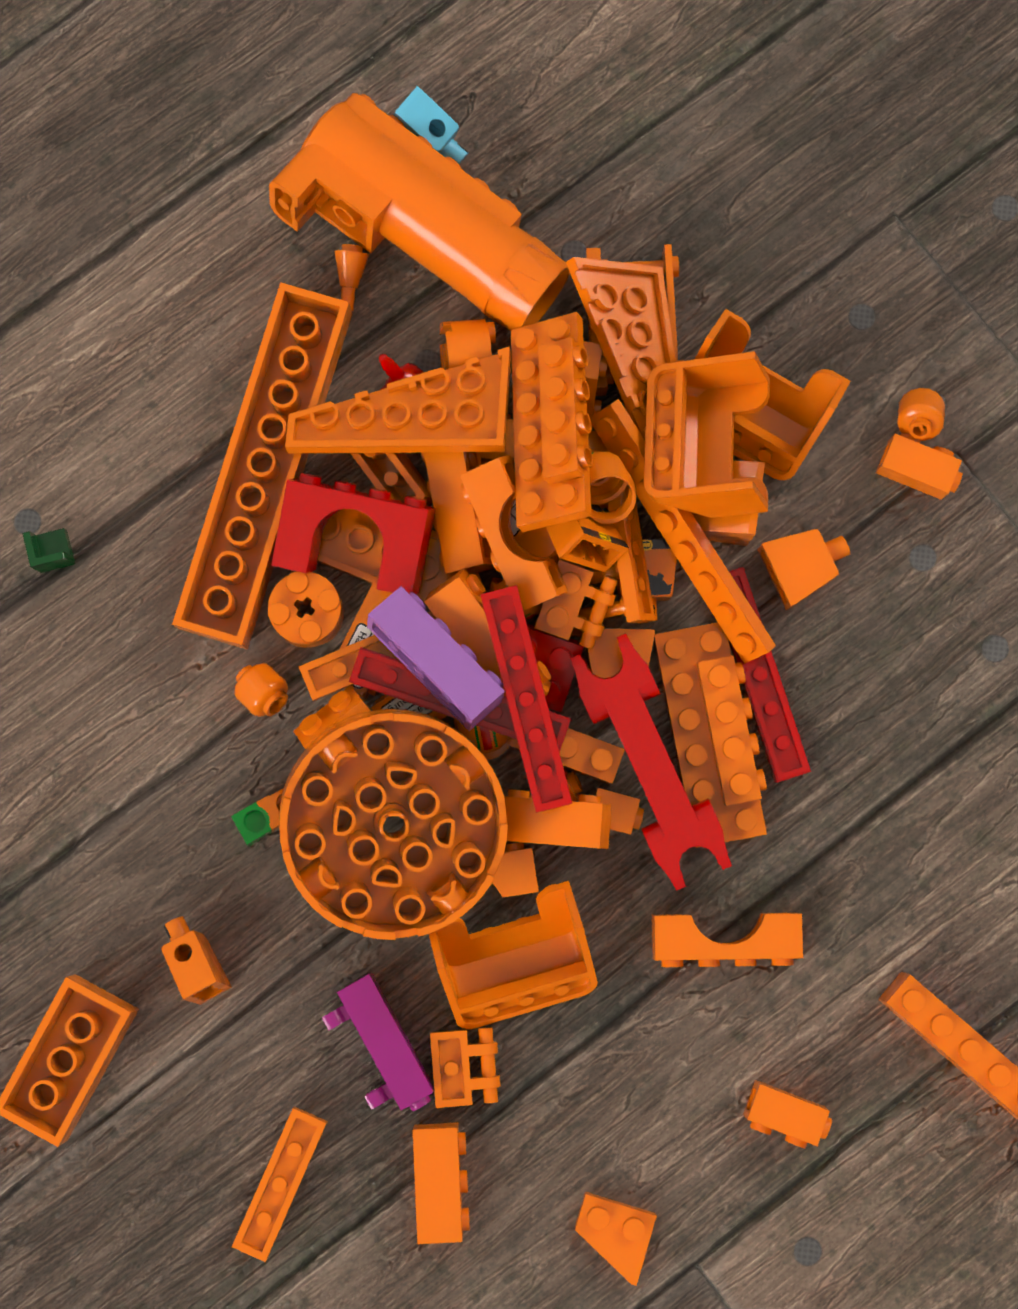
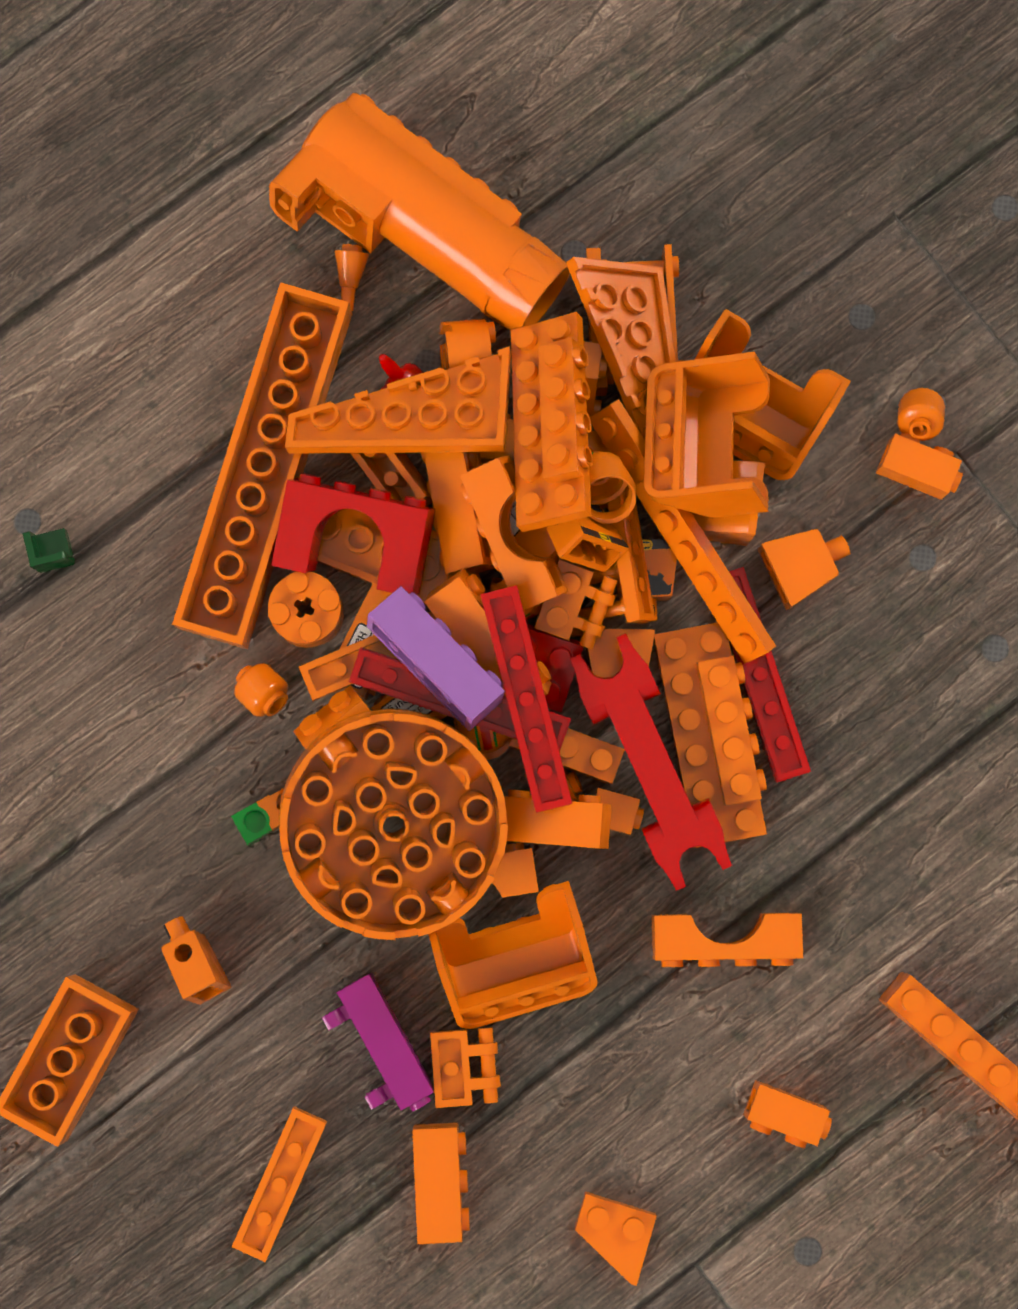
(430, 121): medium azure torso -> none

